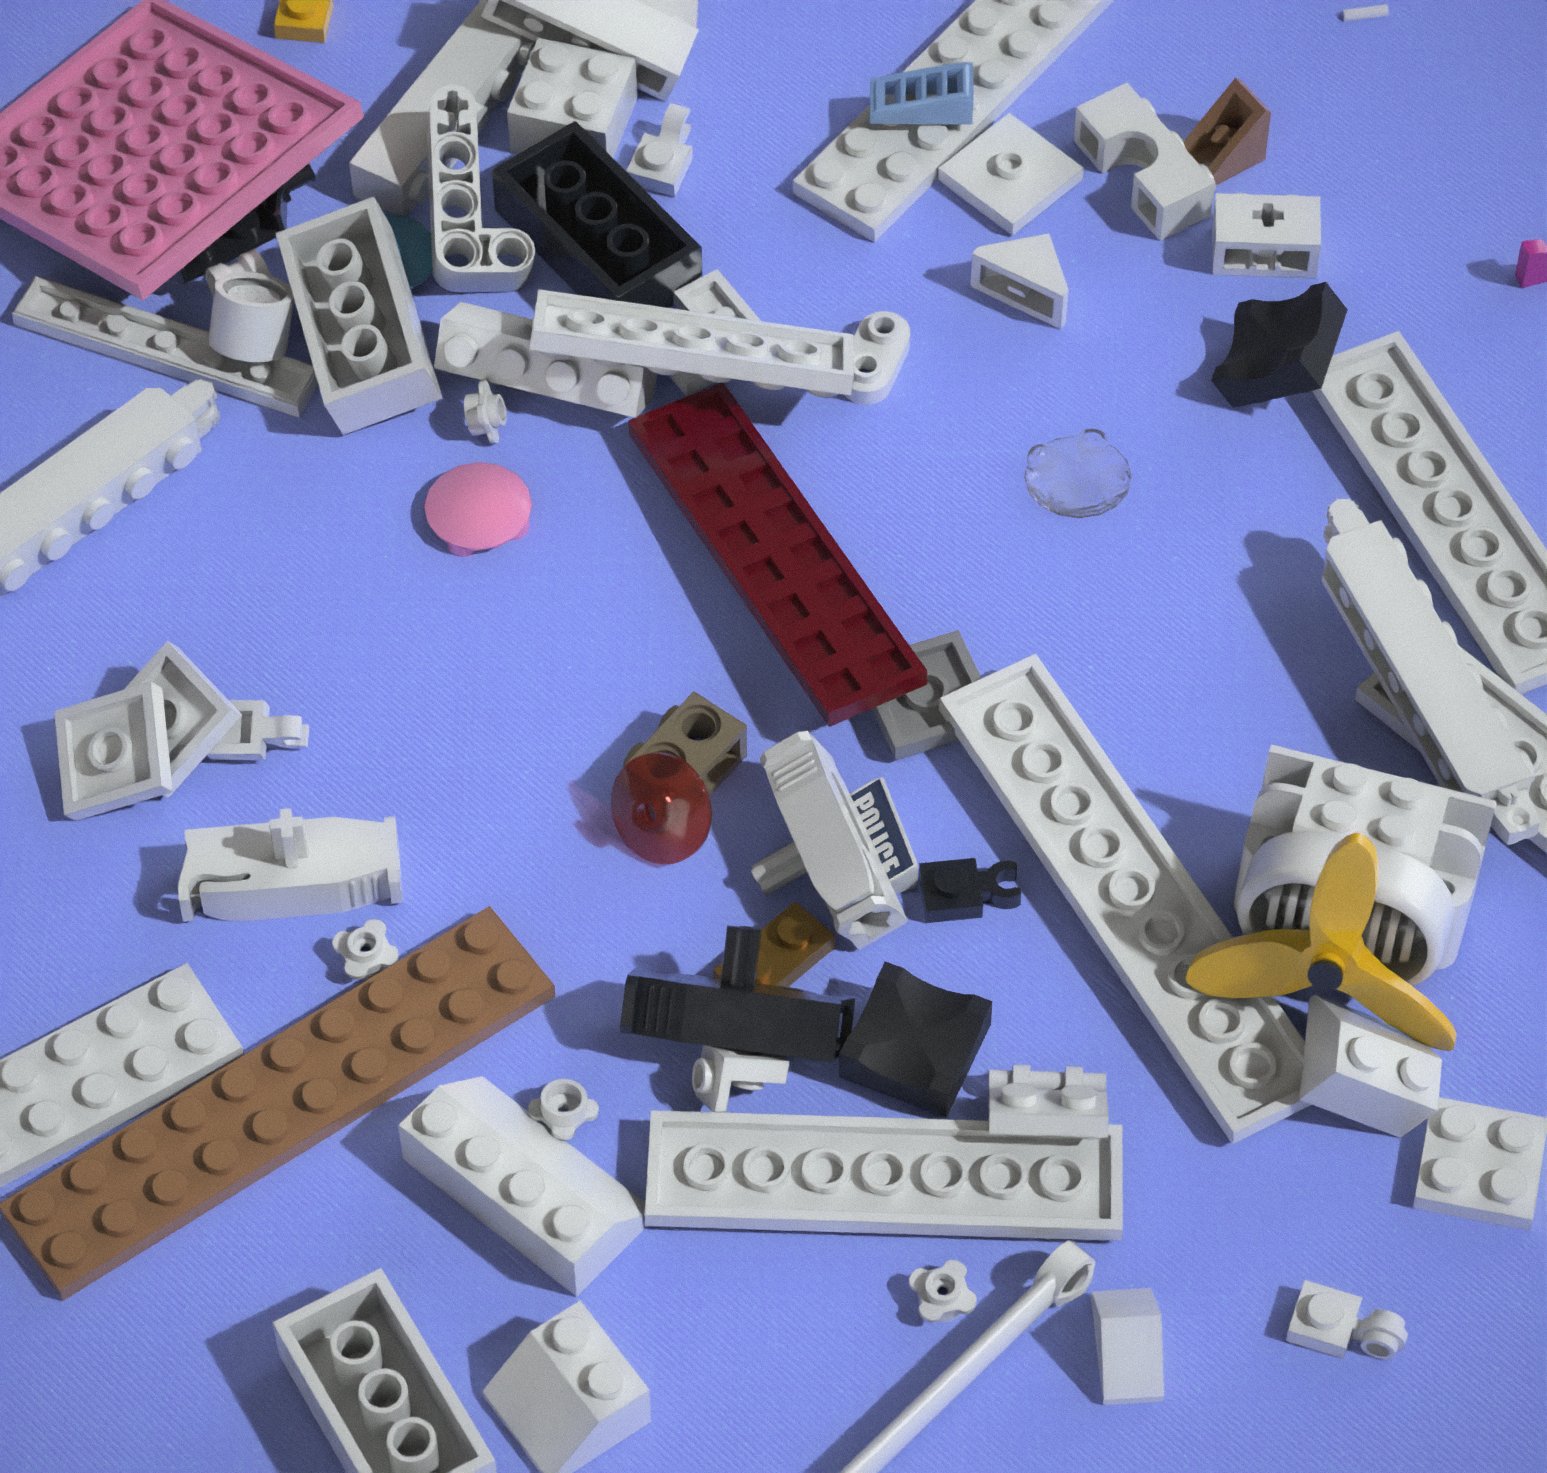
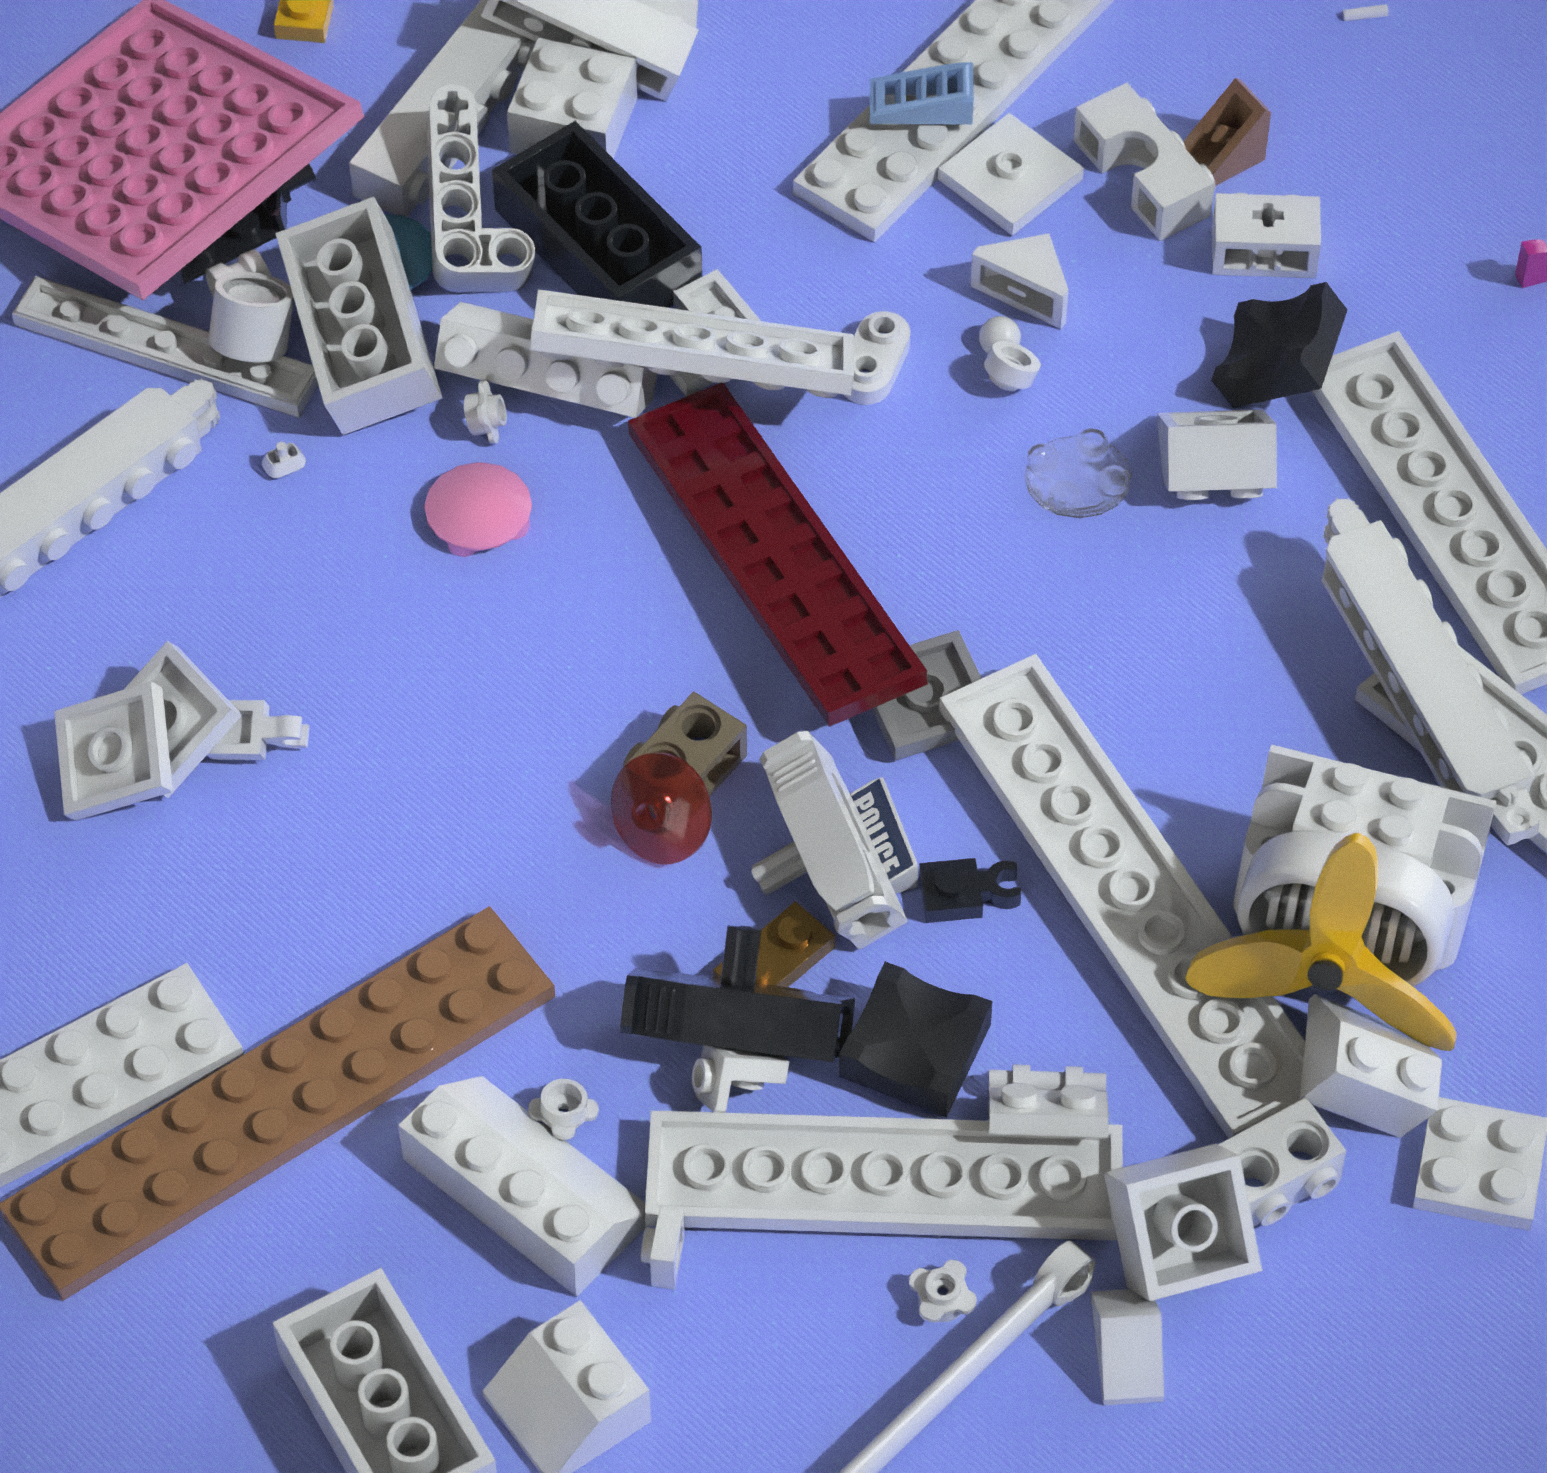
(283, 460): none -> white rock
(289, 868): white piece -> none
(369, 963): white plate -> none
(664, 160): white plate -> none
(664, 1247): none -> white plate
(1007, 361): none -> white plate
(1183, 1222): none -> white brick
(1218, 452): none -> white slope
(1267, 1157): none -> white brick
(1328, 1320): white plate -> none

